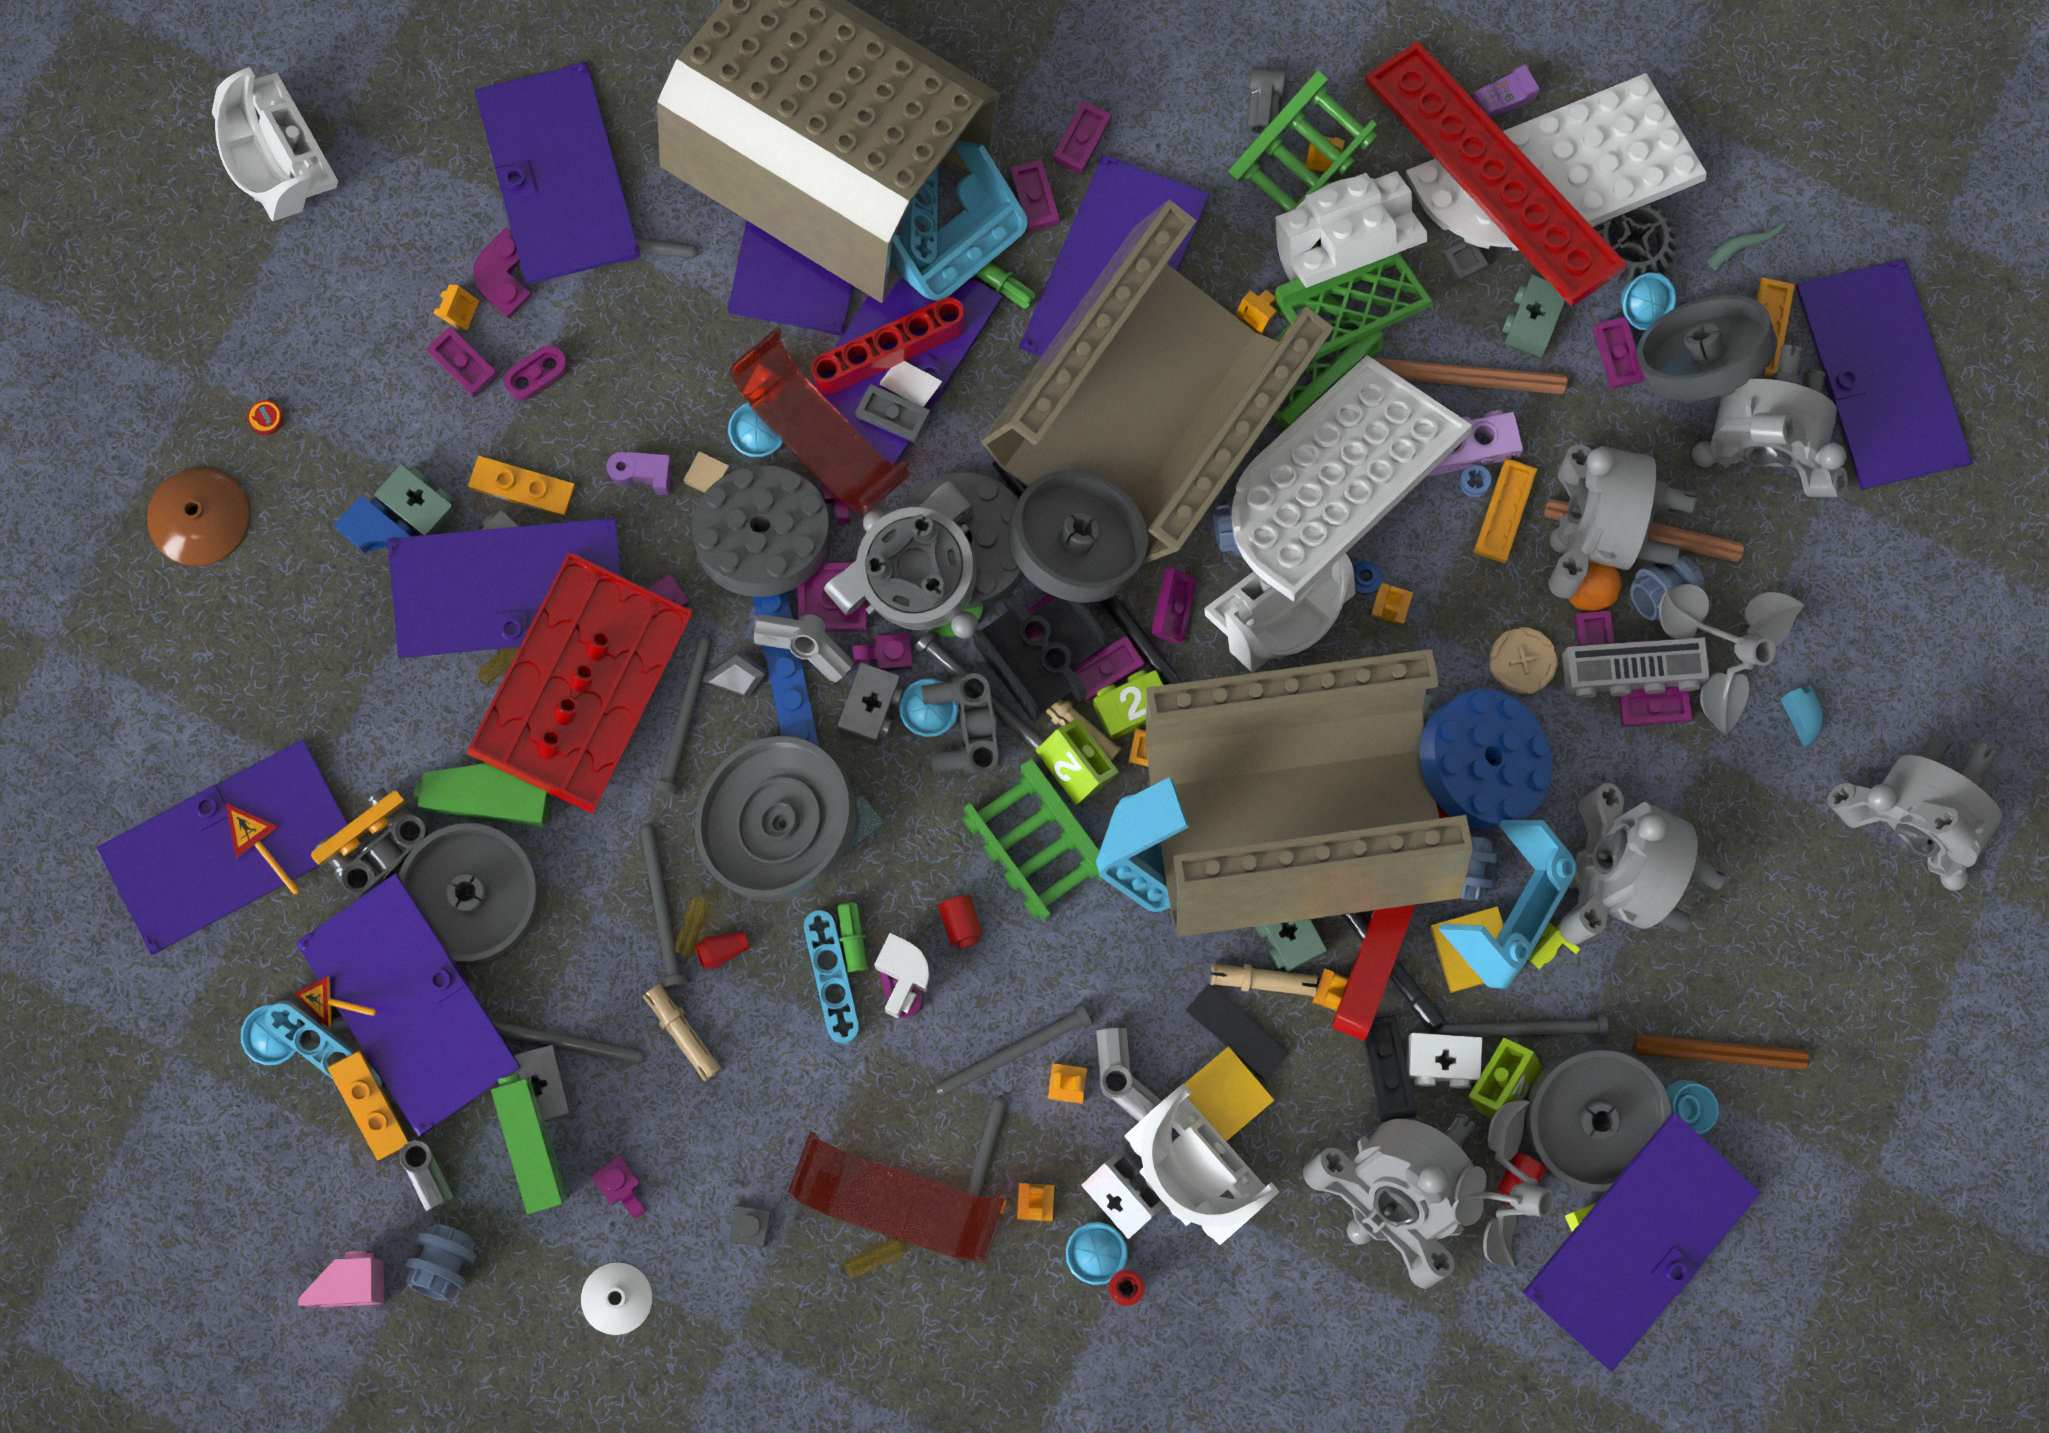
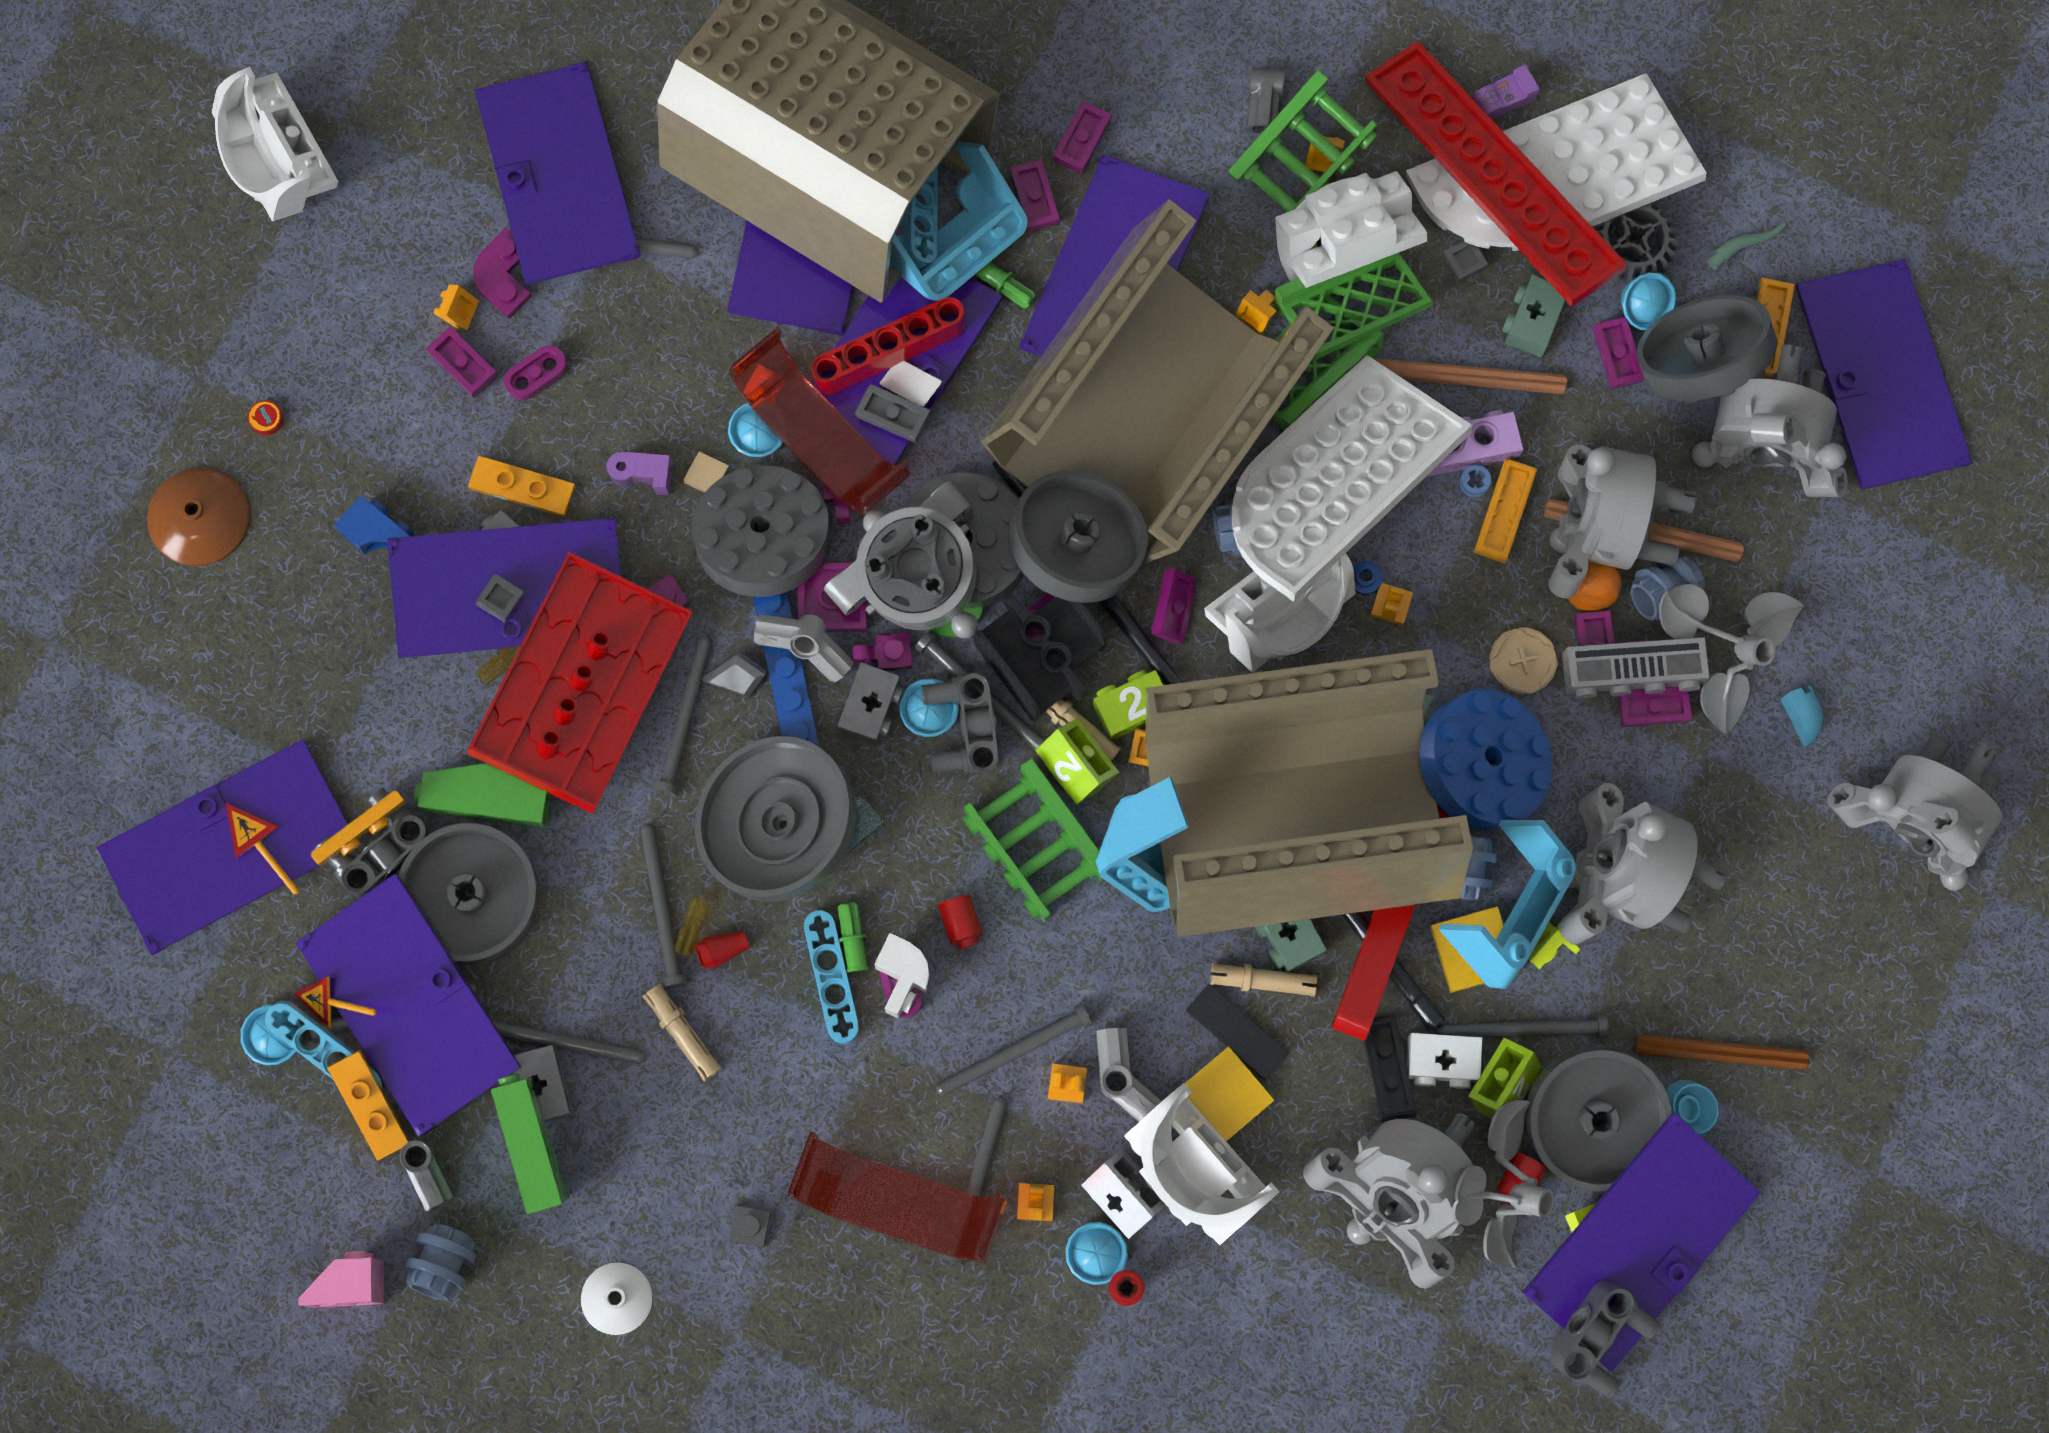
(406, 485): sand green brick -> none
(499, 598): none -> dark grey plate
(618, 1184): magenta plate -> none
(880, 1256): clear yellow piece -> none
(1108, 667): magenta plate -> none
(1330, 989): light orange tile -> none
(1594, 1330): none -> dark grey piece

